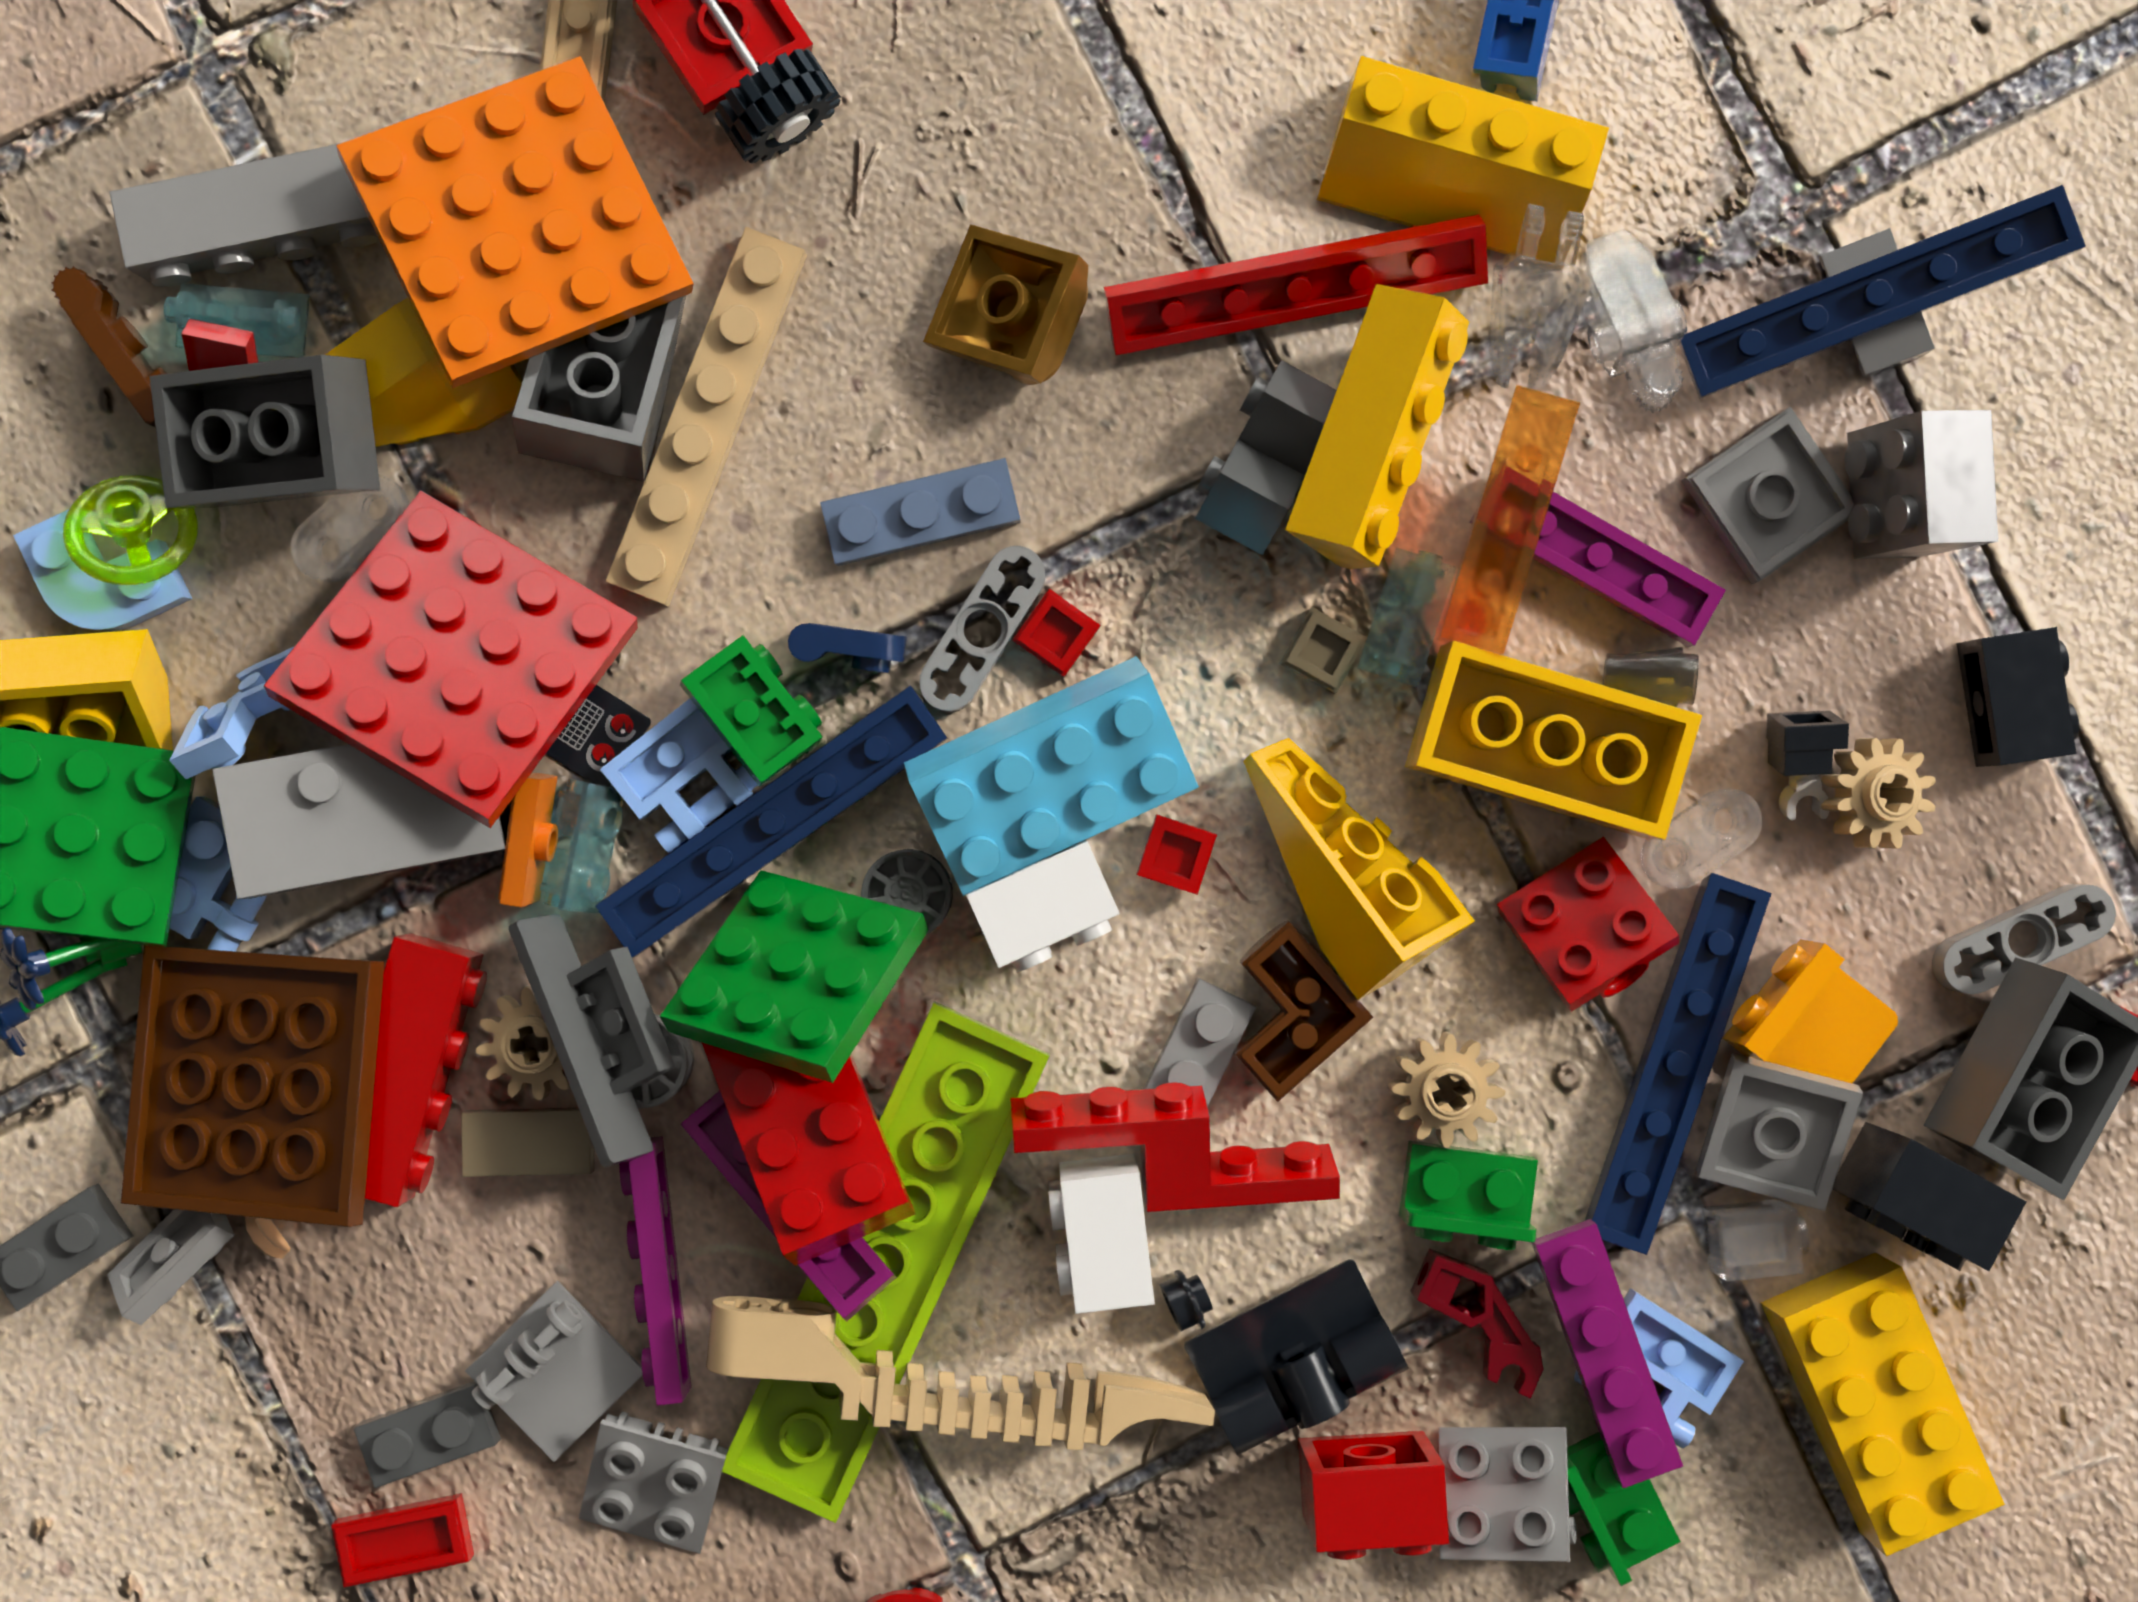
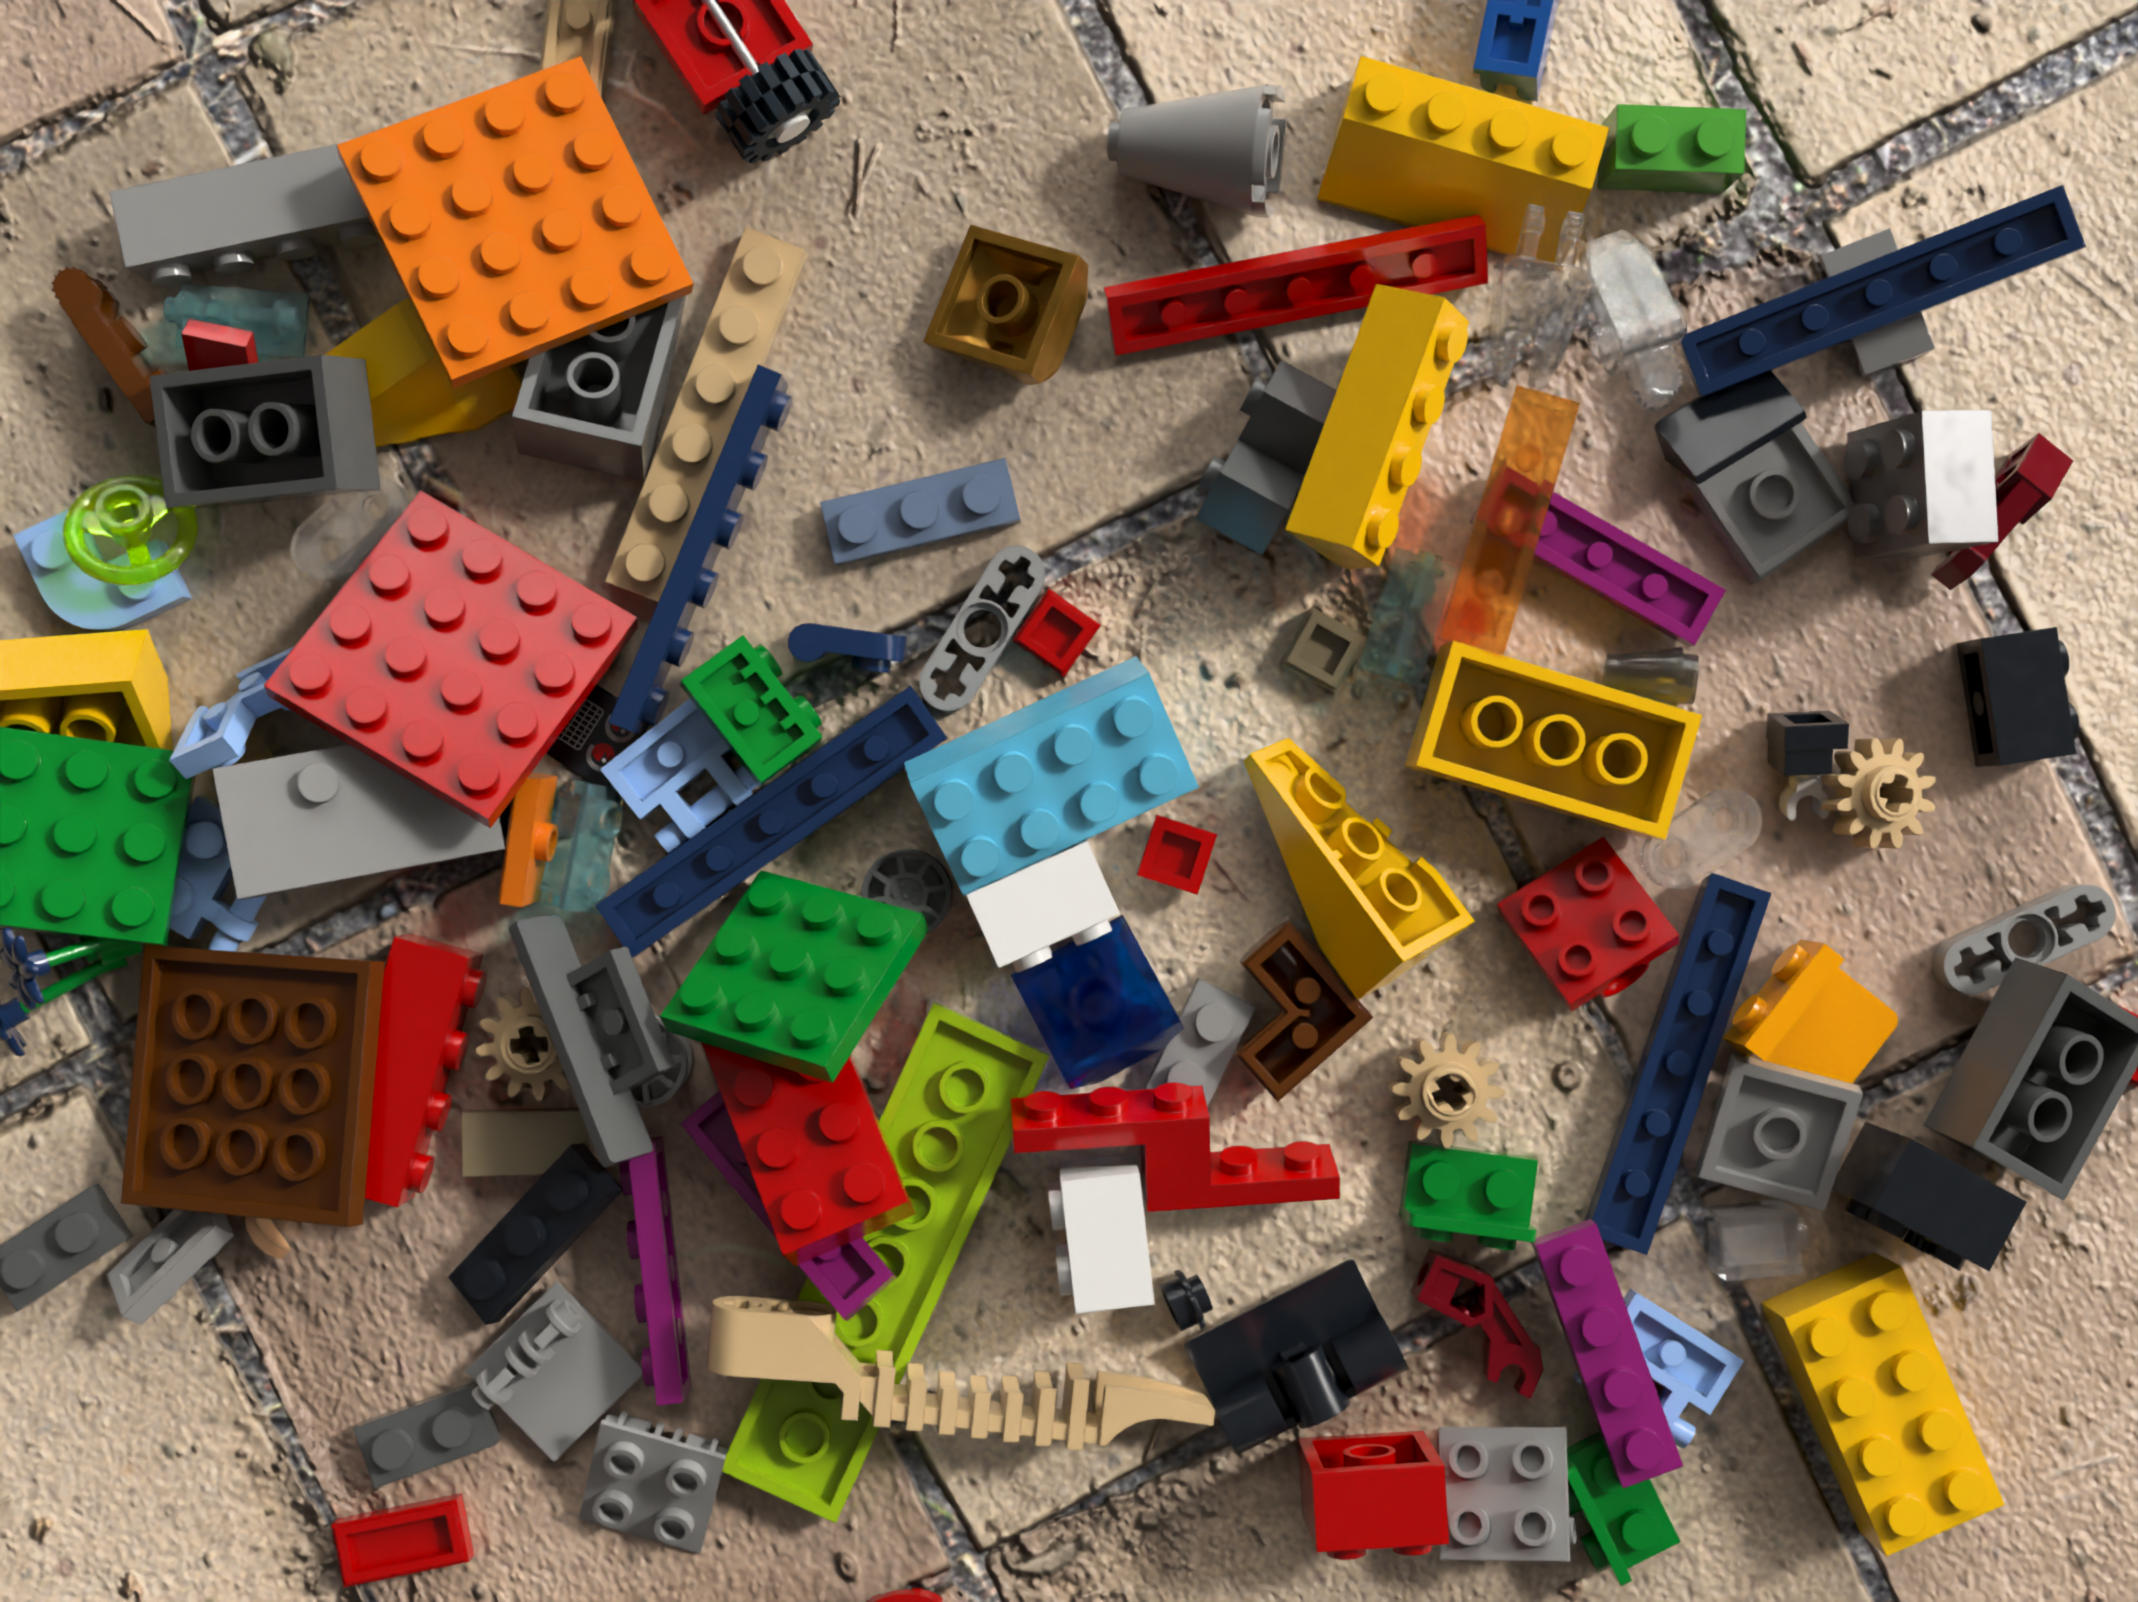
(535, 1233): none -> black plate
(692, 576): none -> dark blue plate
(1098, 1006): none -> clear blue slope
(1206, 147): none -> light grey cone
(1672, 149): none -> bright green brick
(1727, 426): none -> black slope
(2022, 488): none -> dark red piece

